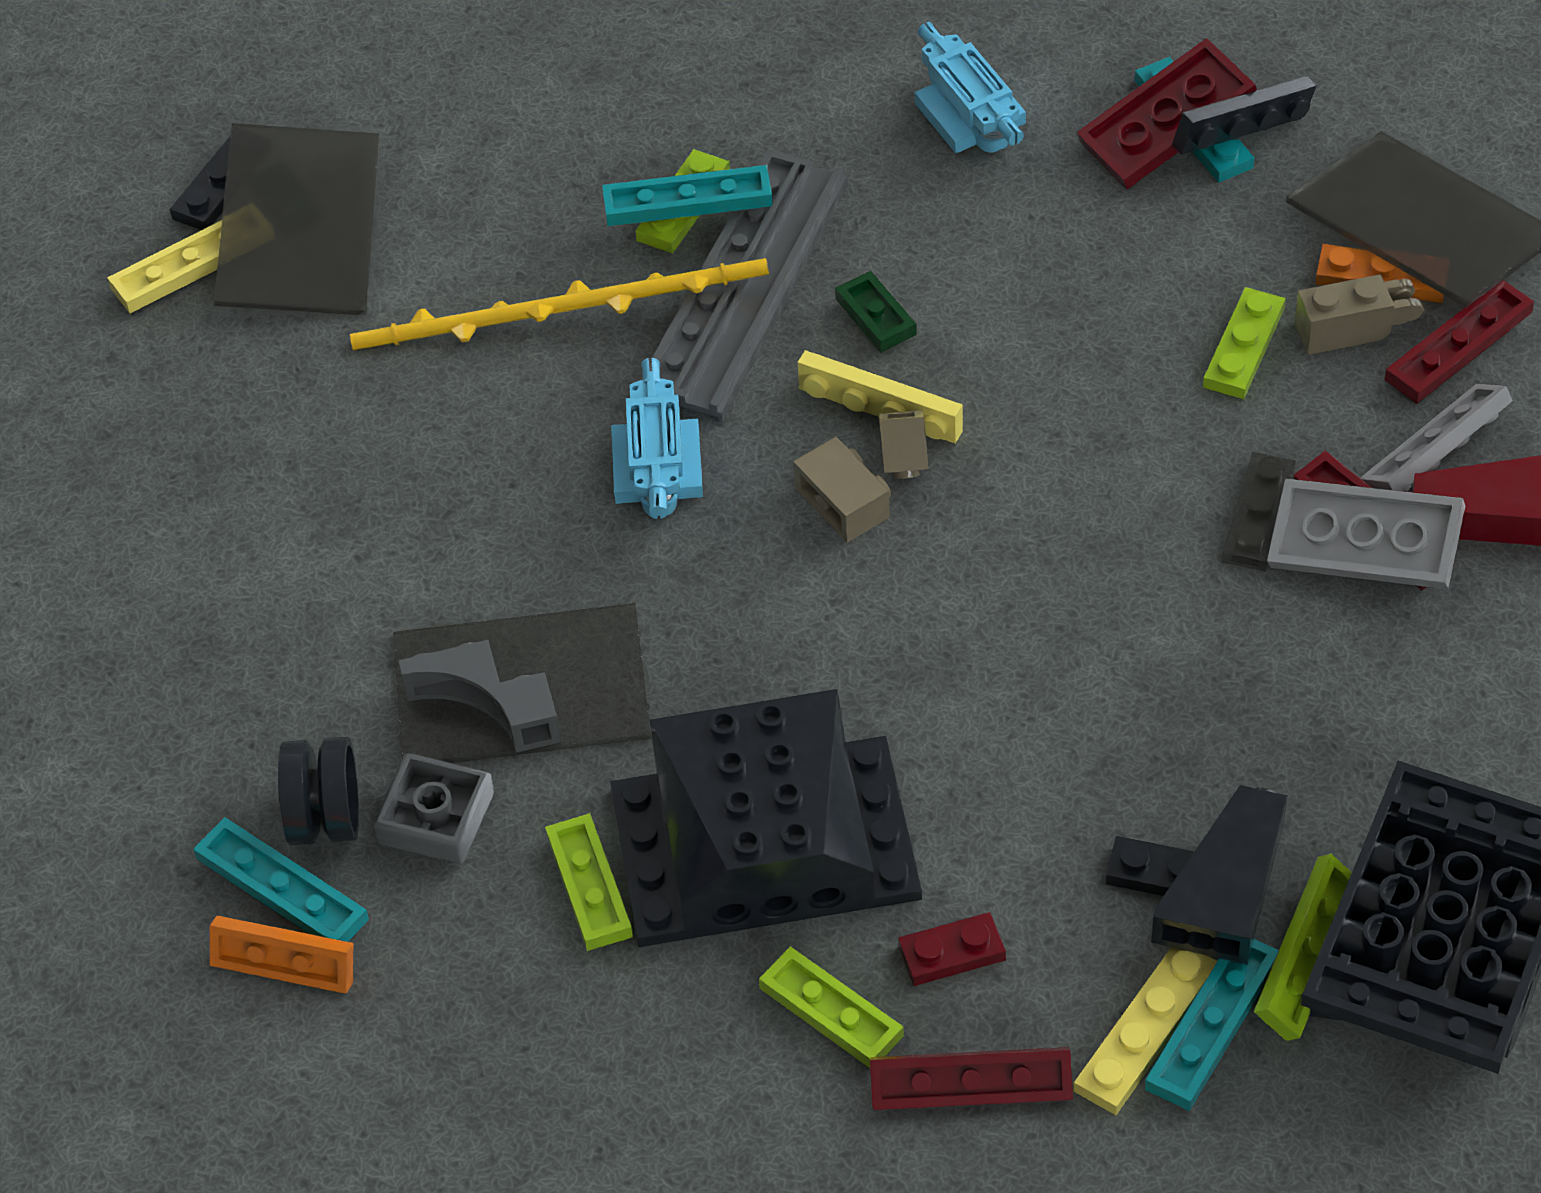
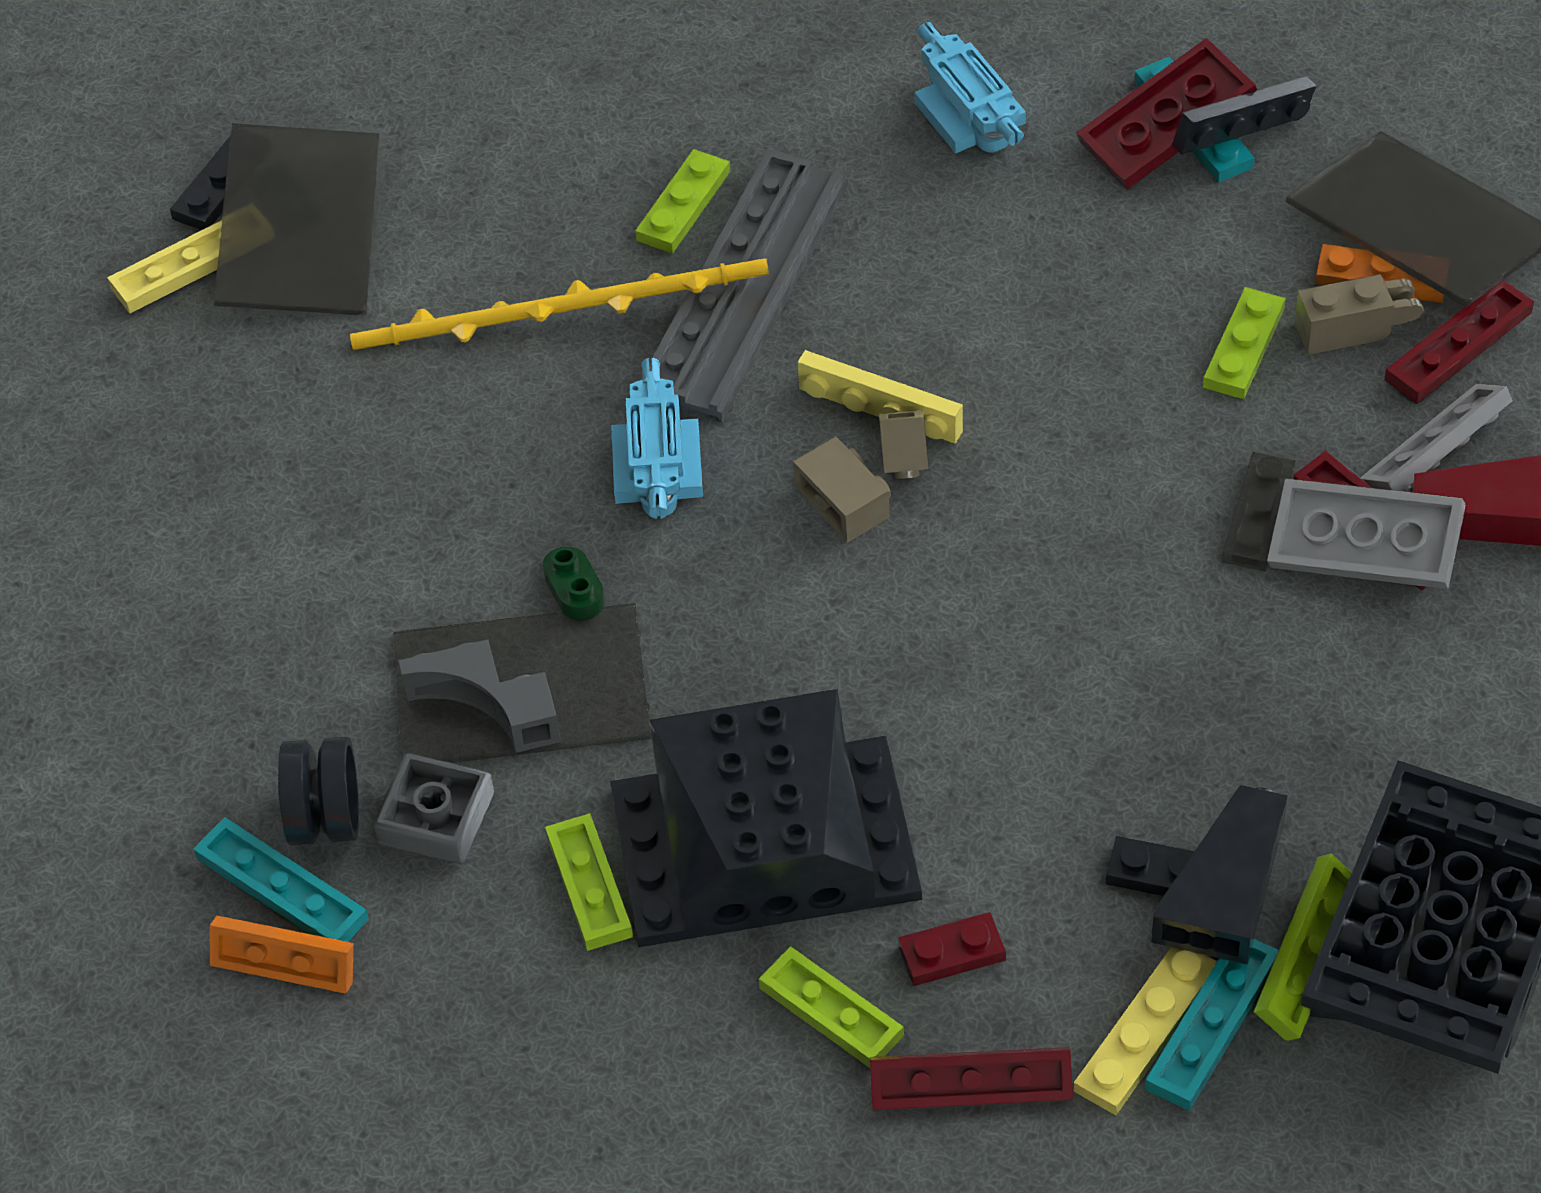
(573, 583): none -> dark green plate
(687, 195): teal plate -> none
(875, 311): dark green plate -> none

